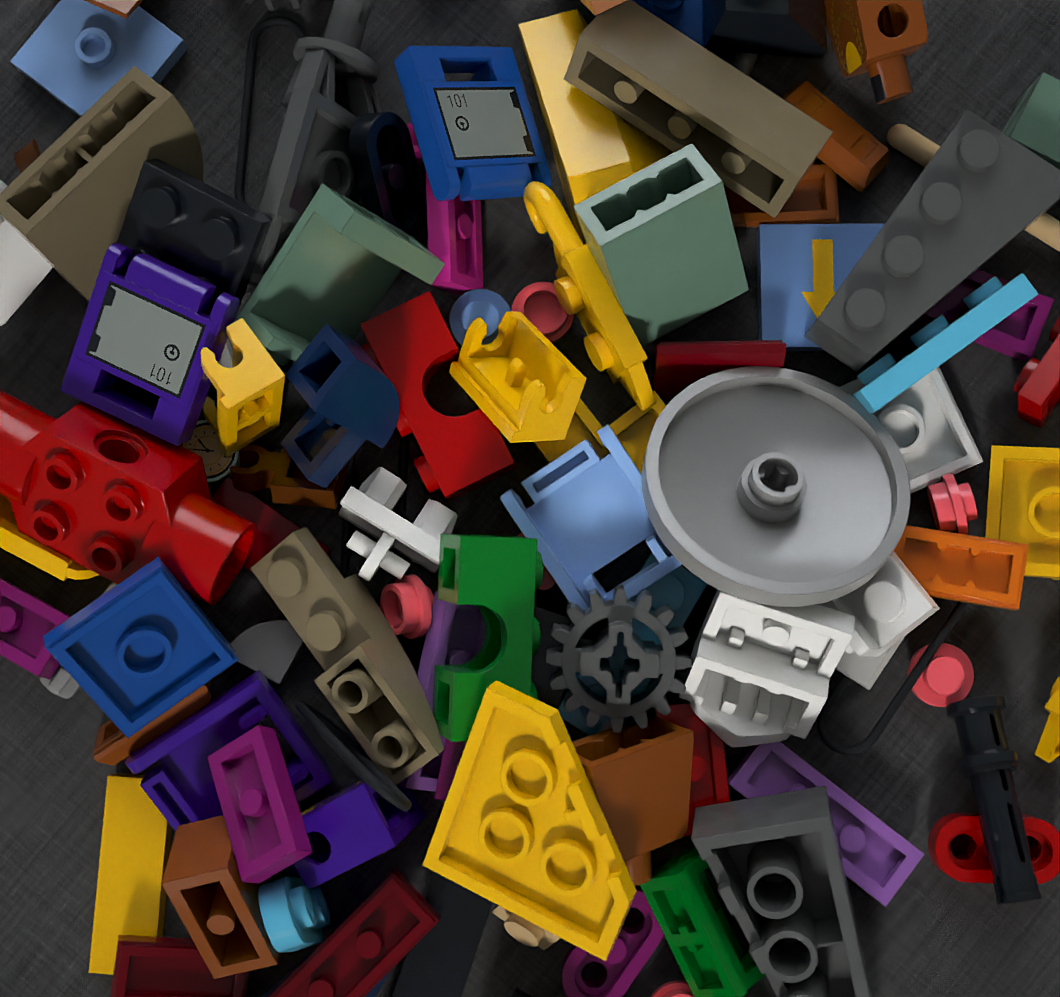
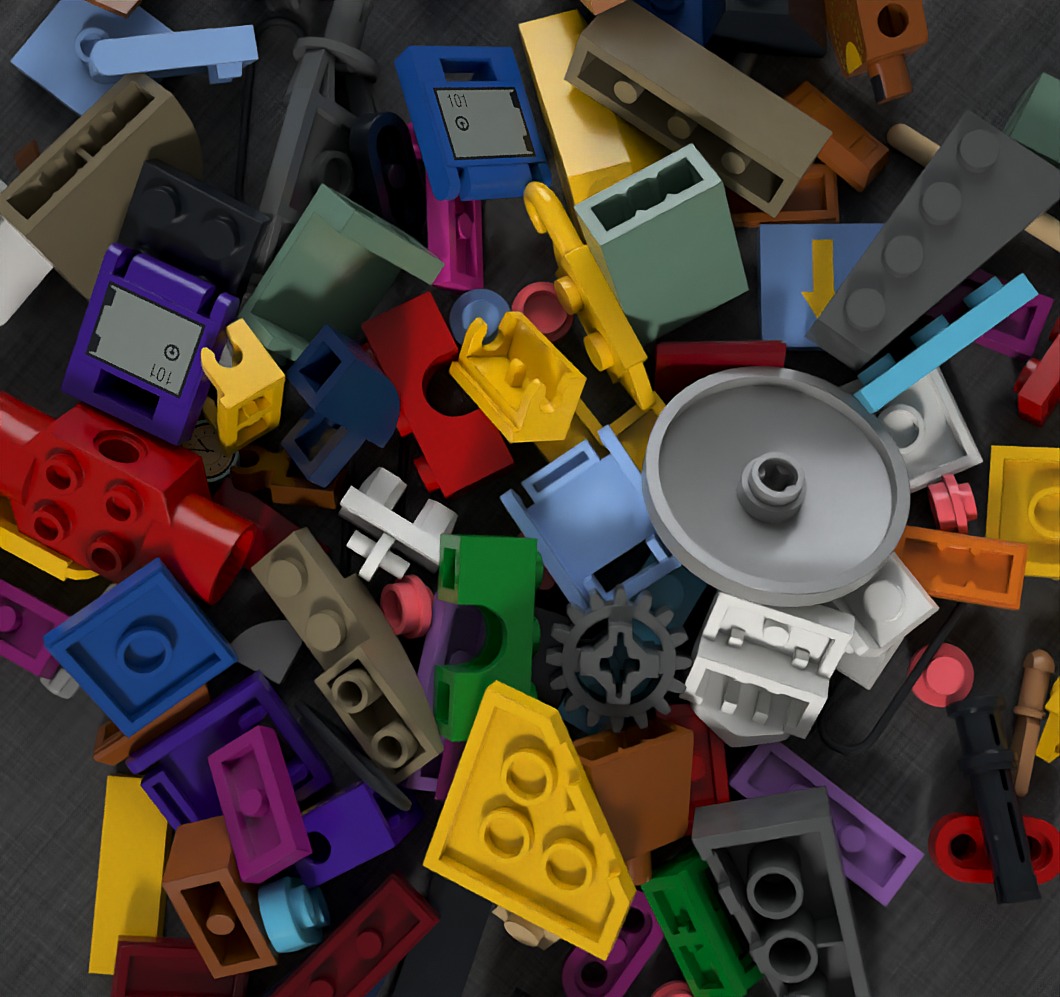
(212, 51): none -> light blue container
(1030, 707): none -> medium nougat piece

